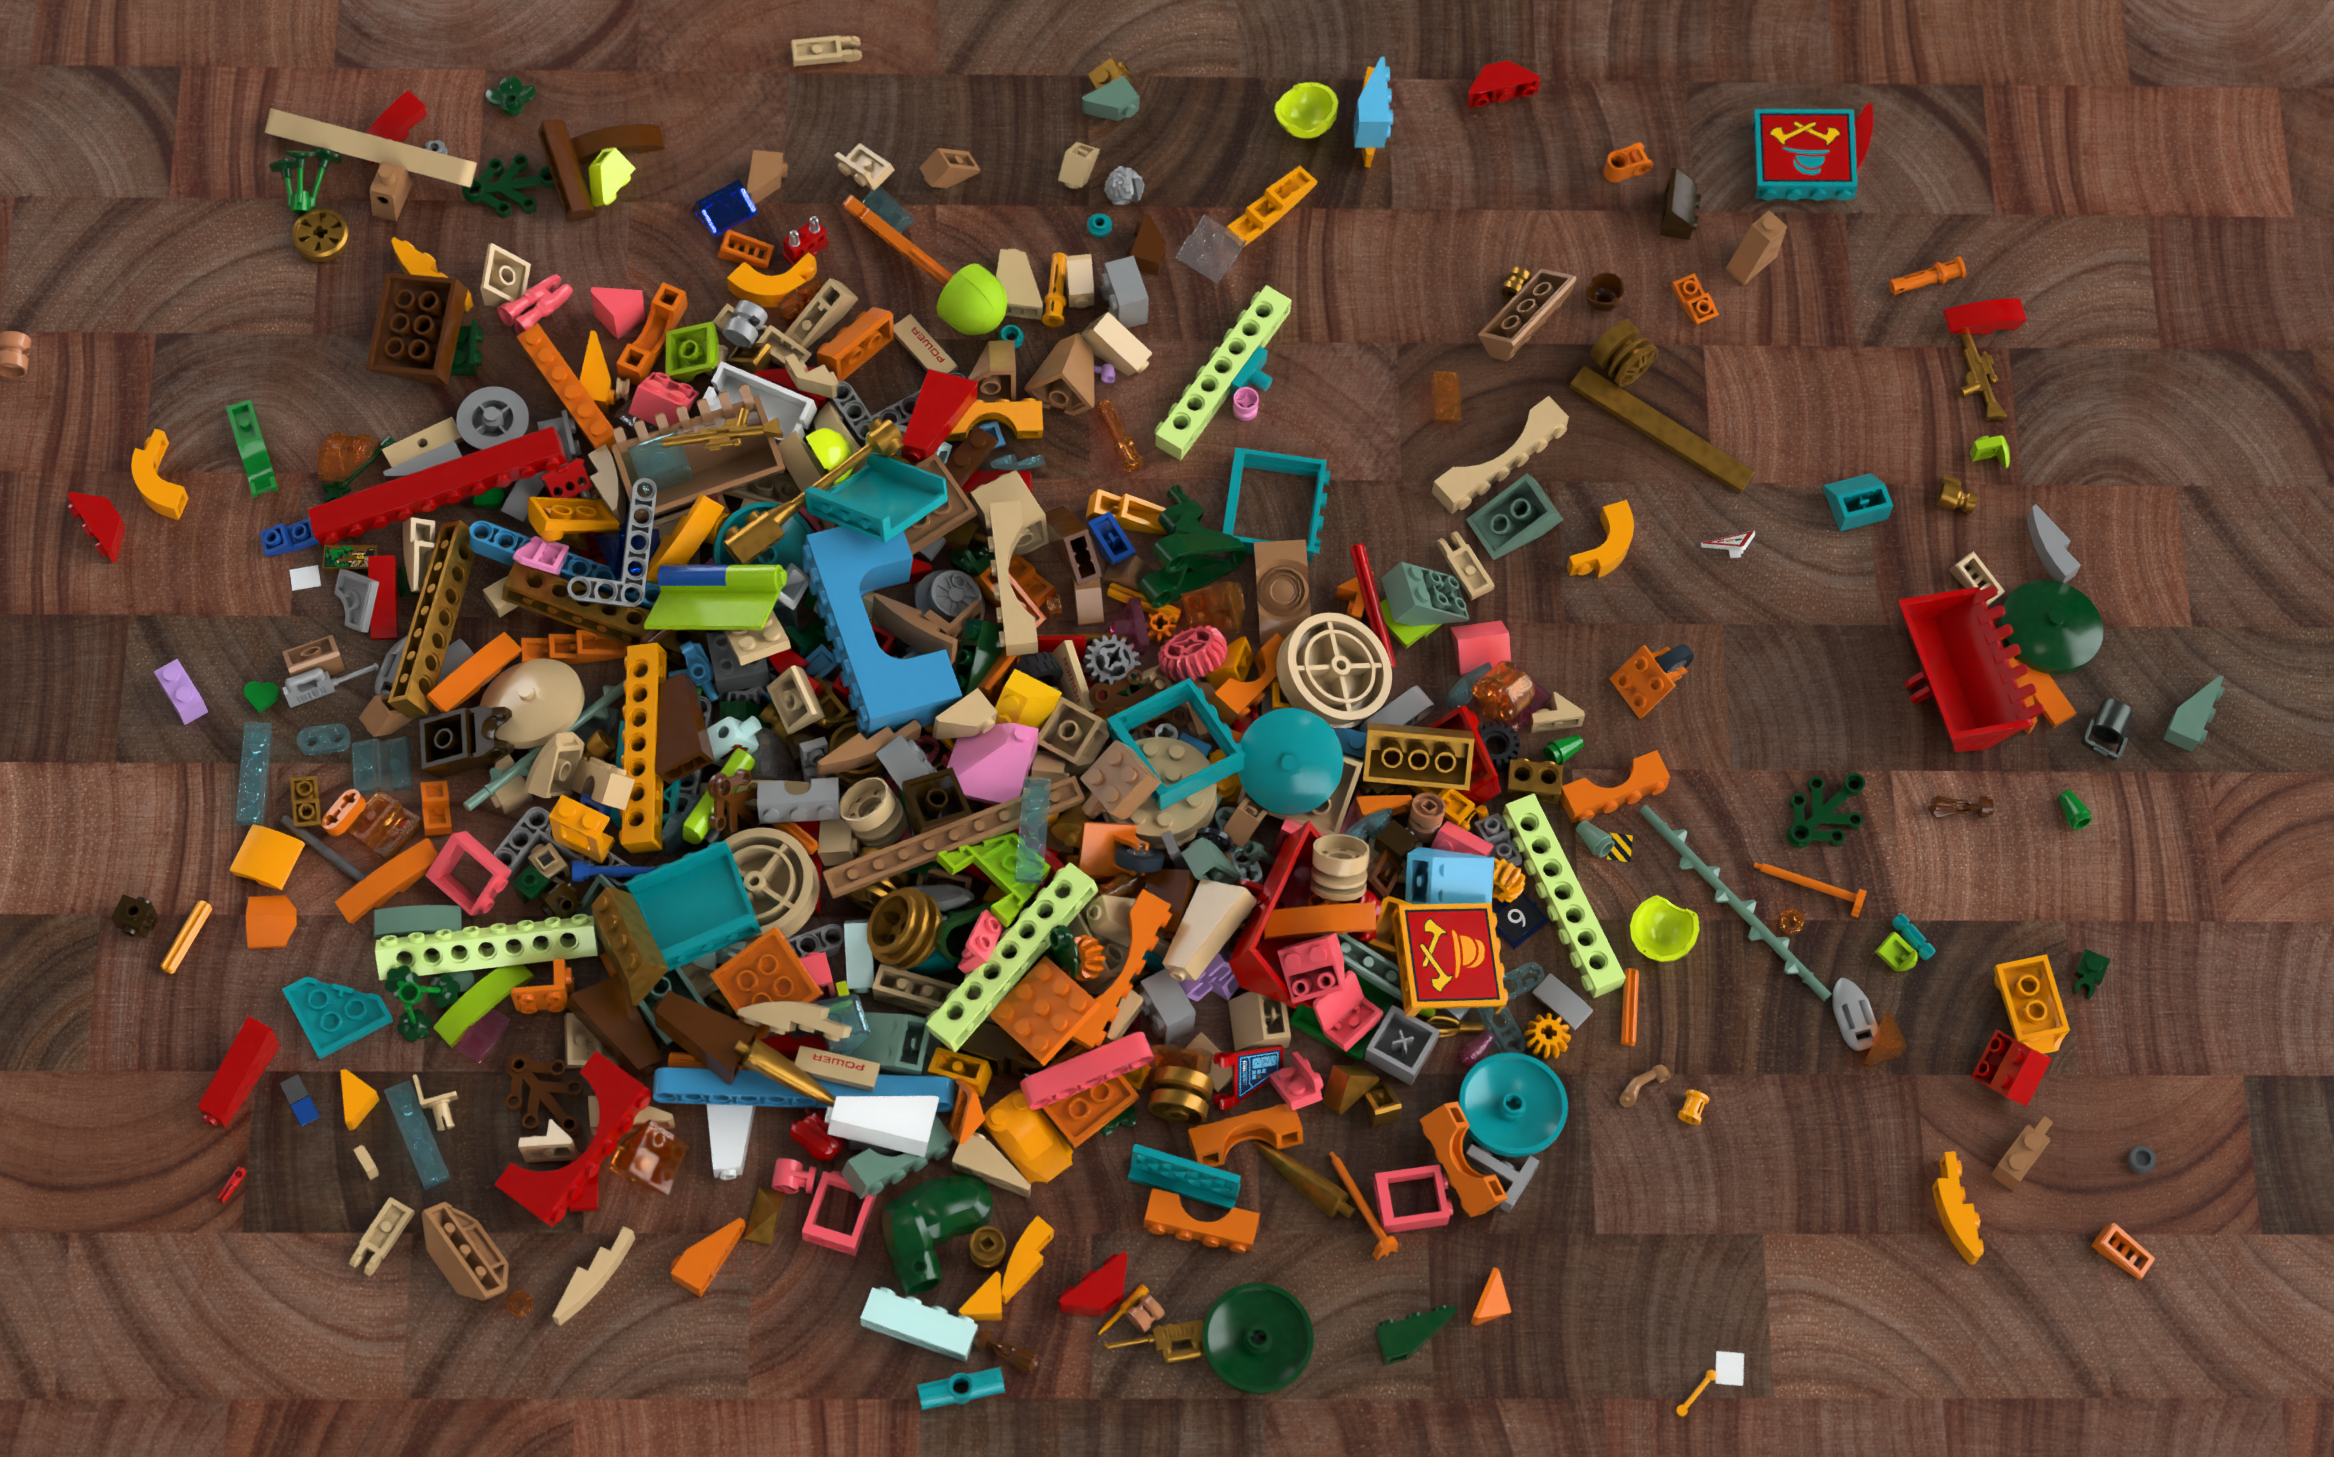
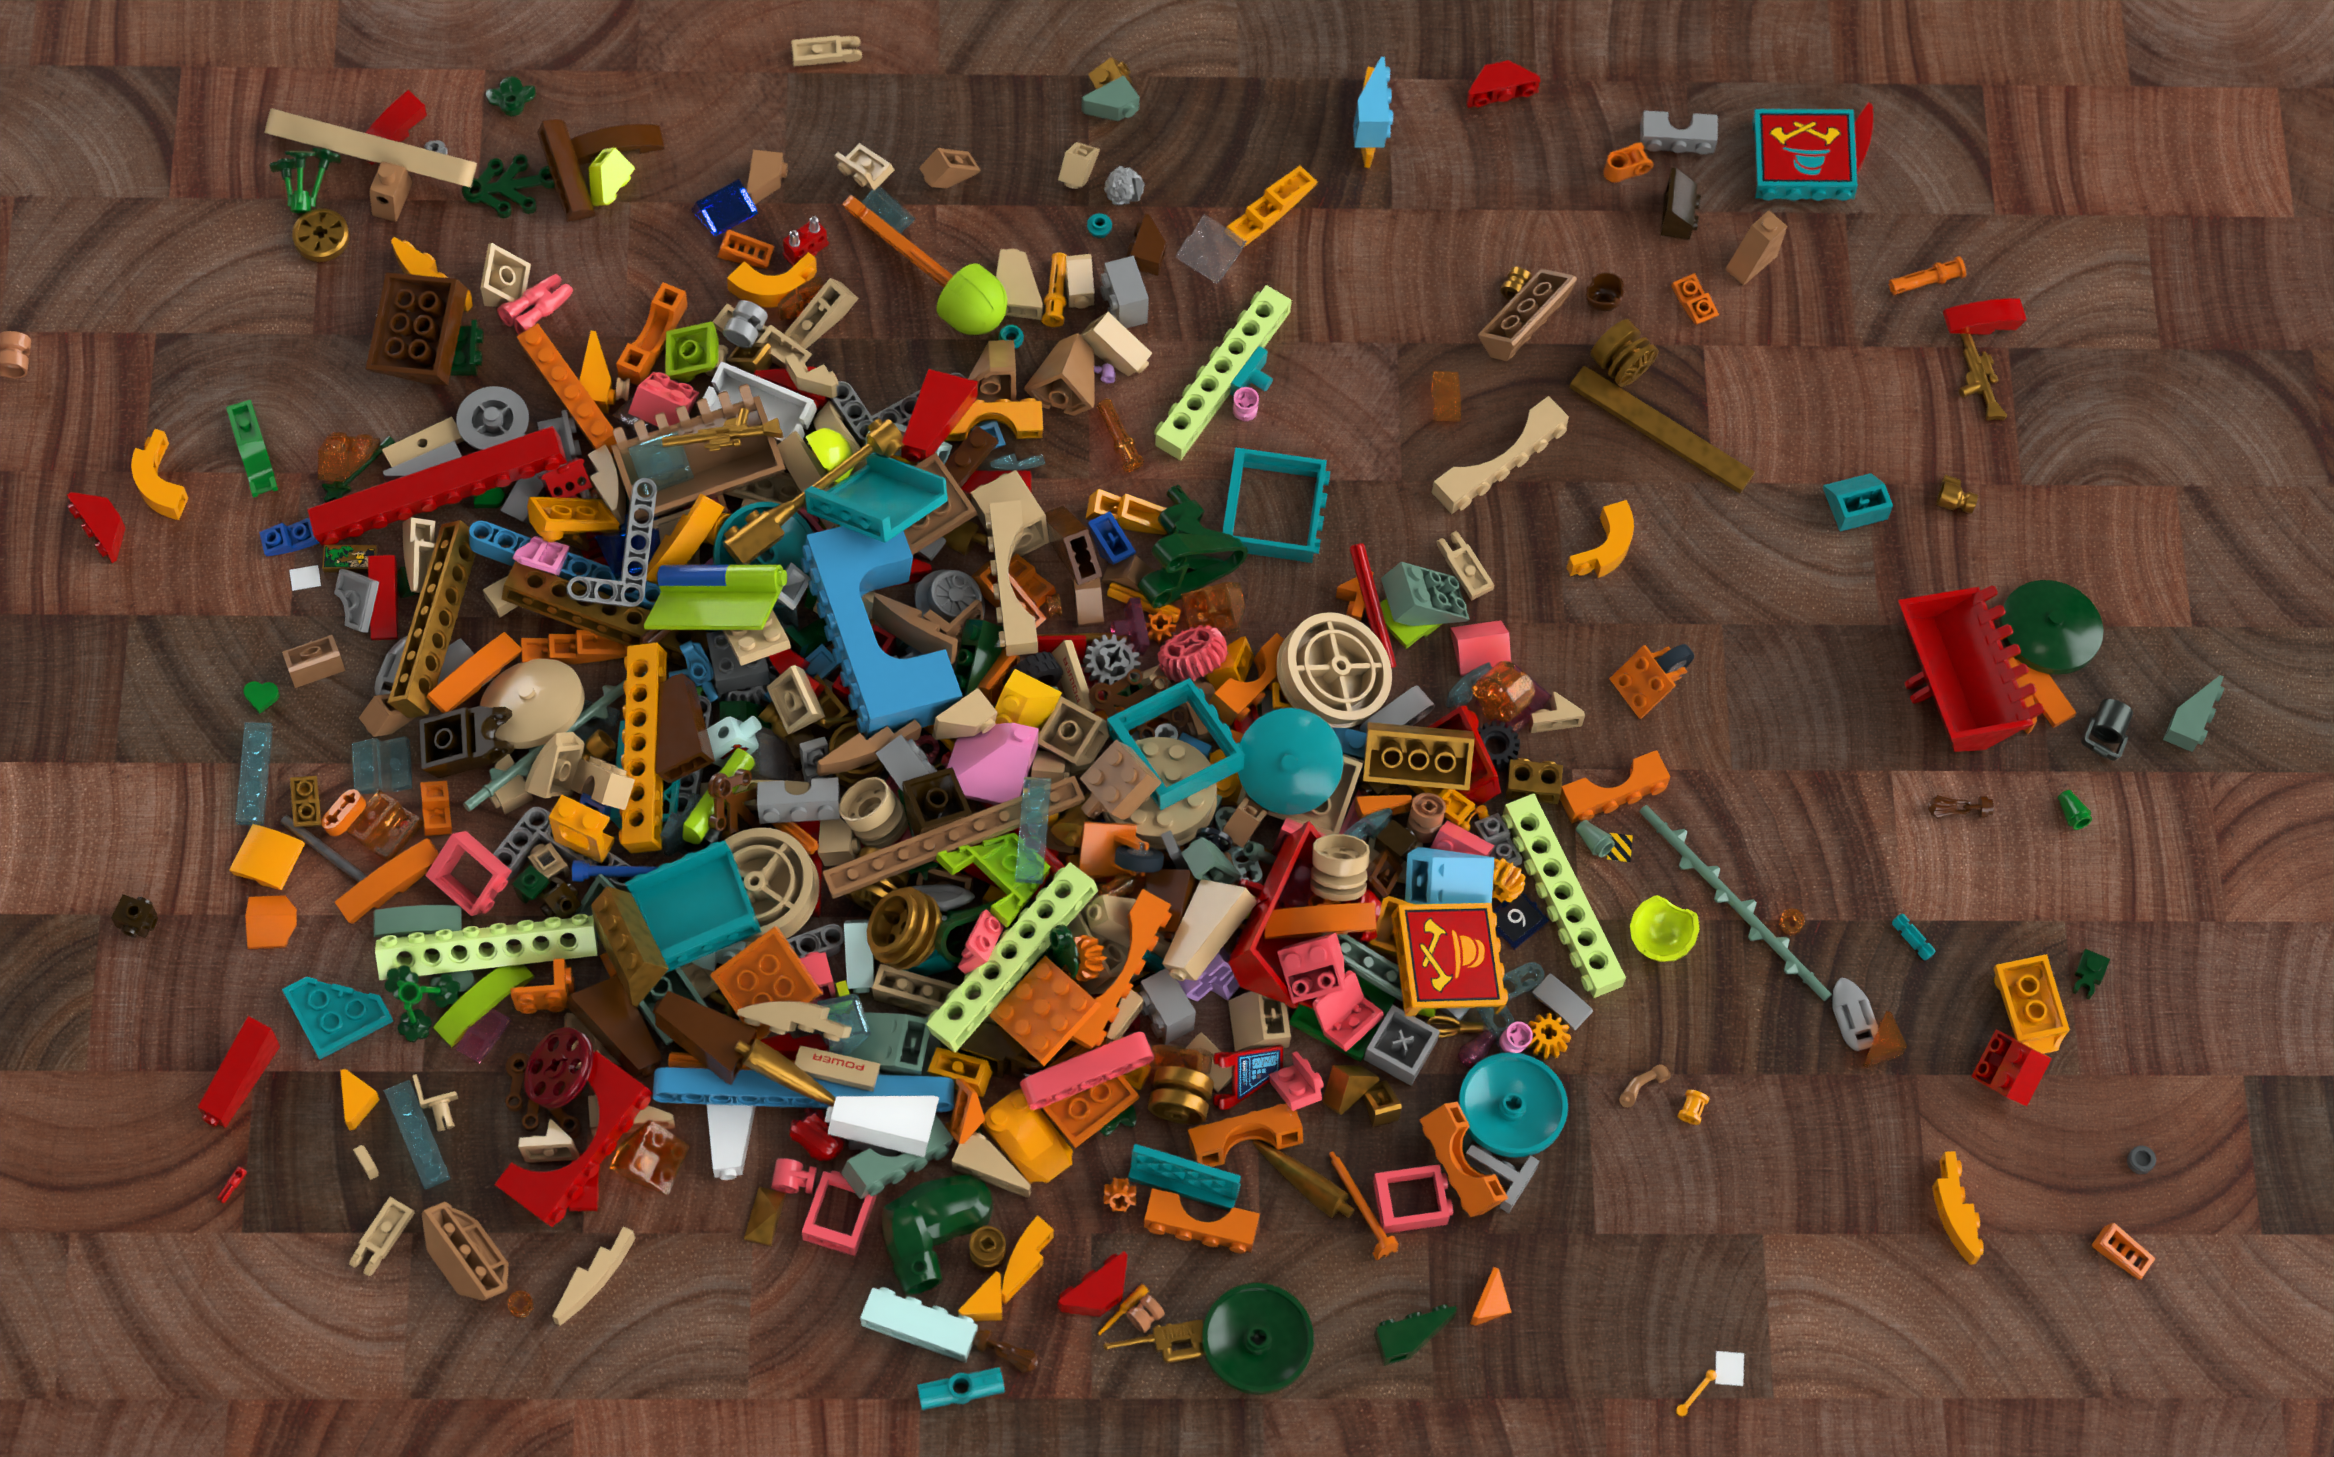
(181, 691): lavender brick -> none
(186, 937): light orange axle -> none
(299, 1100): sticker -> none
(315, 684): light grey piece -> none
(324, 737): clear light blue plate -> none
(558, 1067): none -> dark red wedge
(618, 309): coral slope -> none
(703, 1260): orange slope -> none
(857, 342): orange slope -> none
(923, 346): tan tile -> none
(972, 560): dark green bracket -> none
(1120, 1194): none -> orange gear
(1281, 587): medium nougat slope -> none
(1307, 110): neon yellow cylinder -> none
(1514, 517): sand green slope -> none
(1520, 1034): none -> bright pink wheel
(1562, 749): green cone -> none
(1629, 1007): orange axle -> none
(1659, 135): none -> light grey arch
(1733, 543): white piece -> none
(1822, 814): dark green plant -> none
(1858, 899): orange piece -> none
(1897, 953): lime plate -> none
(1980, 569): tan slope -> none
(1990, 447): lime plate -> none
(2022, 1154): medium nougat hinge -> none
(2051, 546): light grey slope -> none

